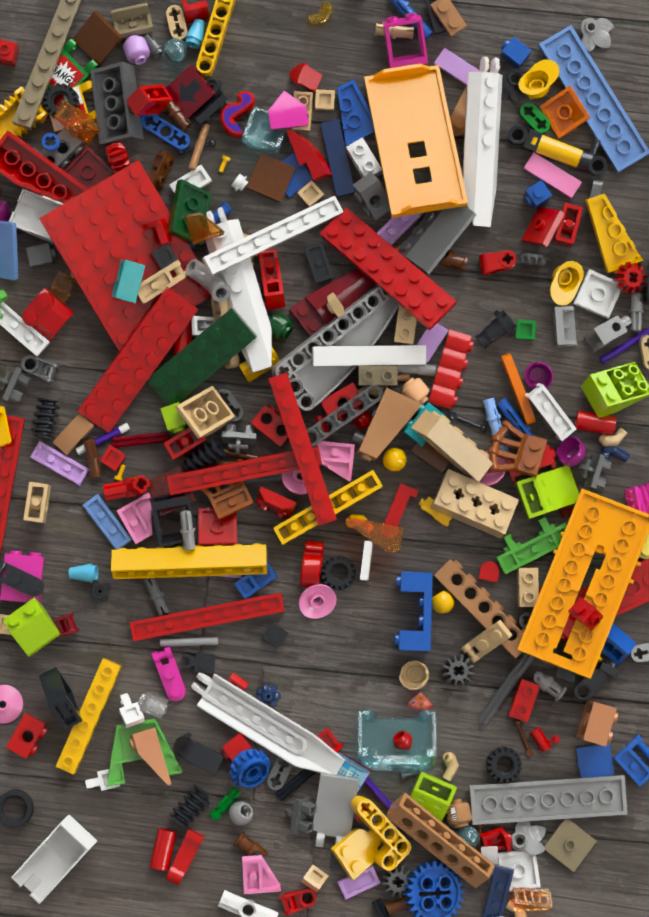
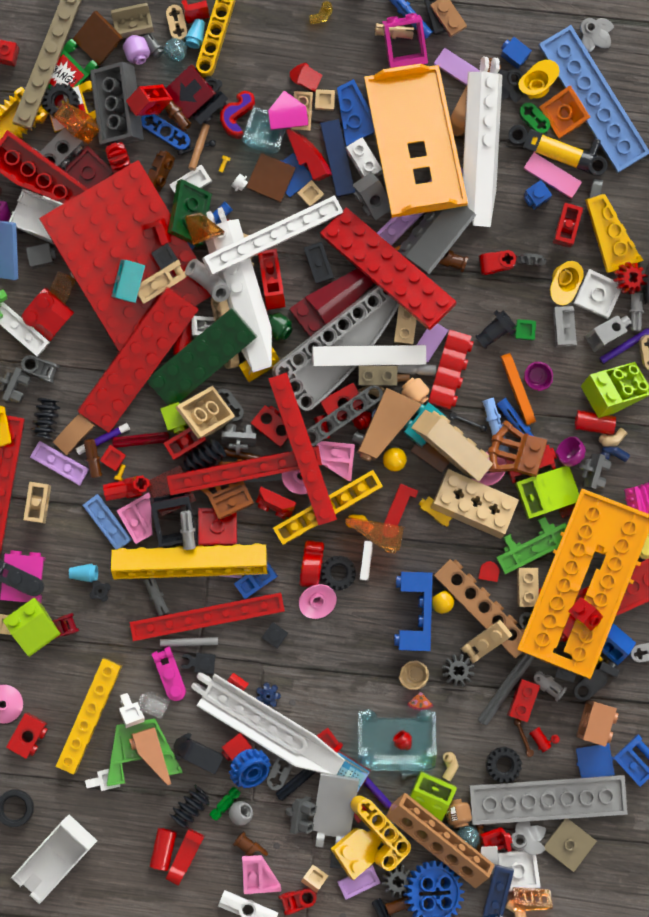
(50, 136): blue bush -> none
(60, 698): black window -> none
(335, 305): tan plate -> none
(543, 226): red plate -> none
(551, 412): white container -> none

